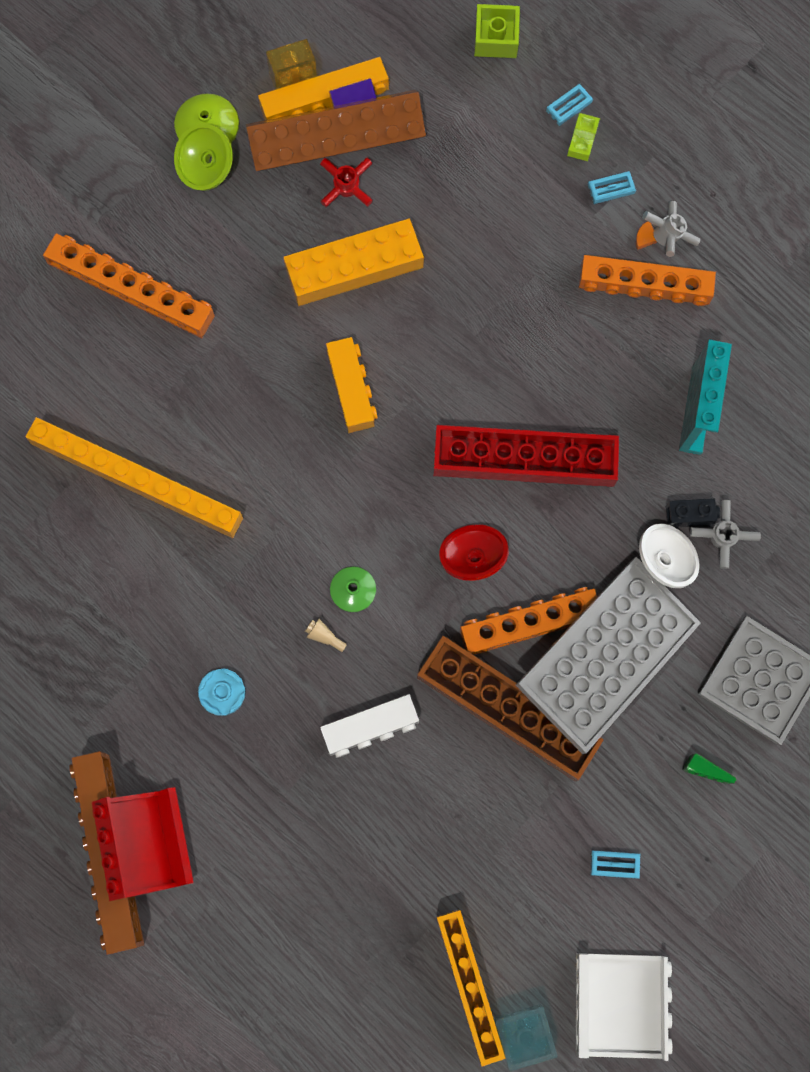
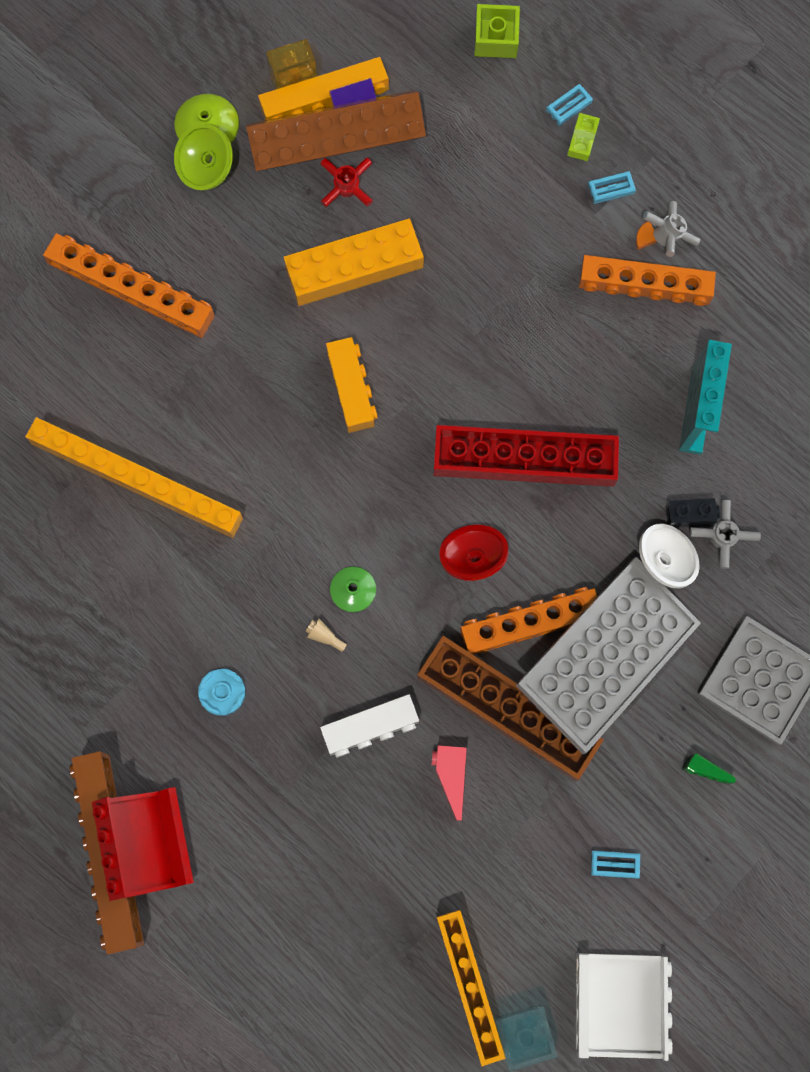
(451, 774): none -> coral slope

